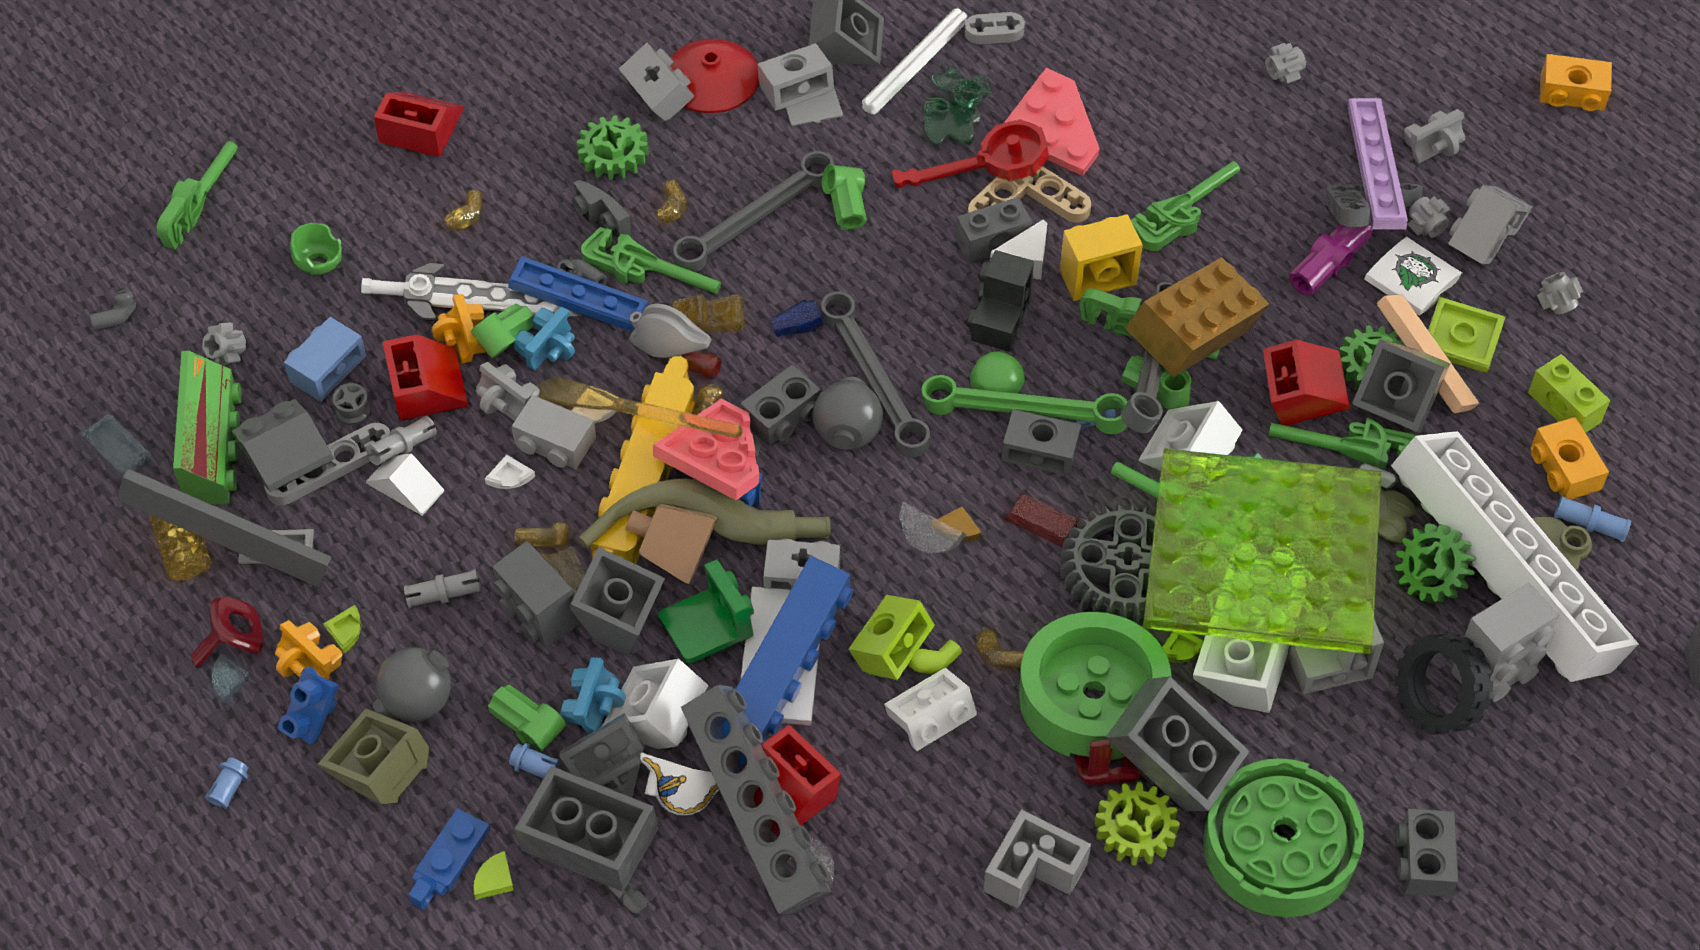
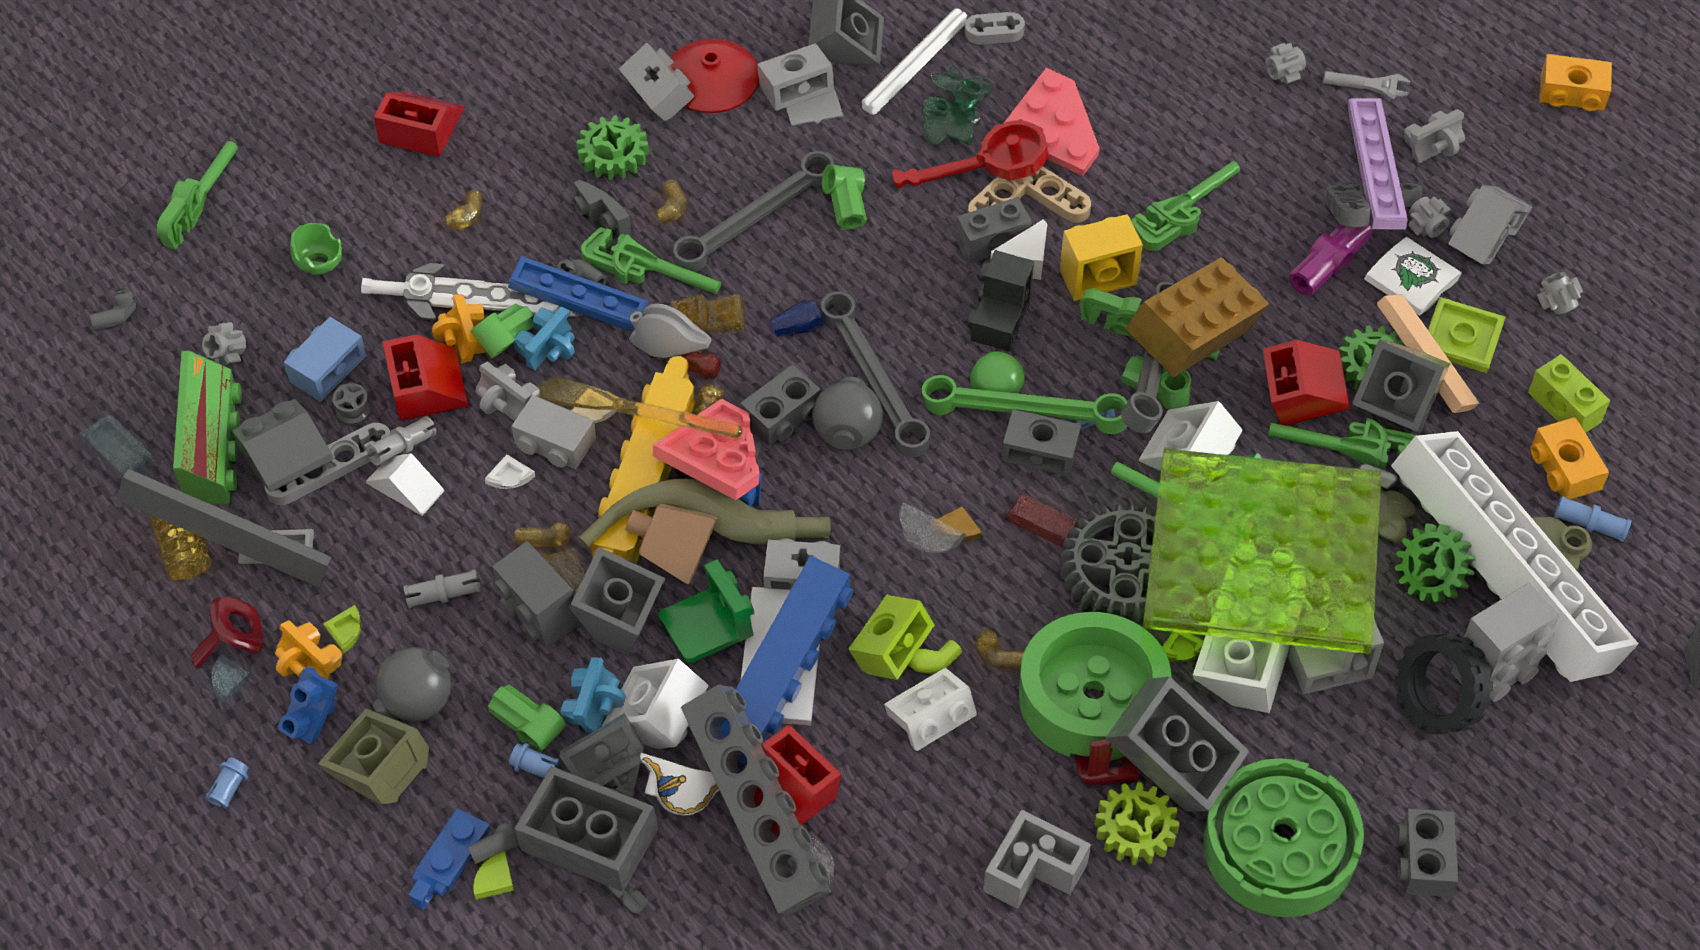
(501, 841): none -> dark grey arm
(1383, 85): none -> light grey piece

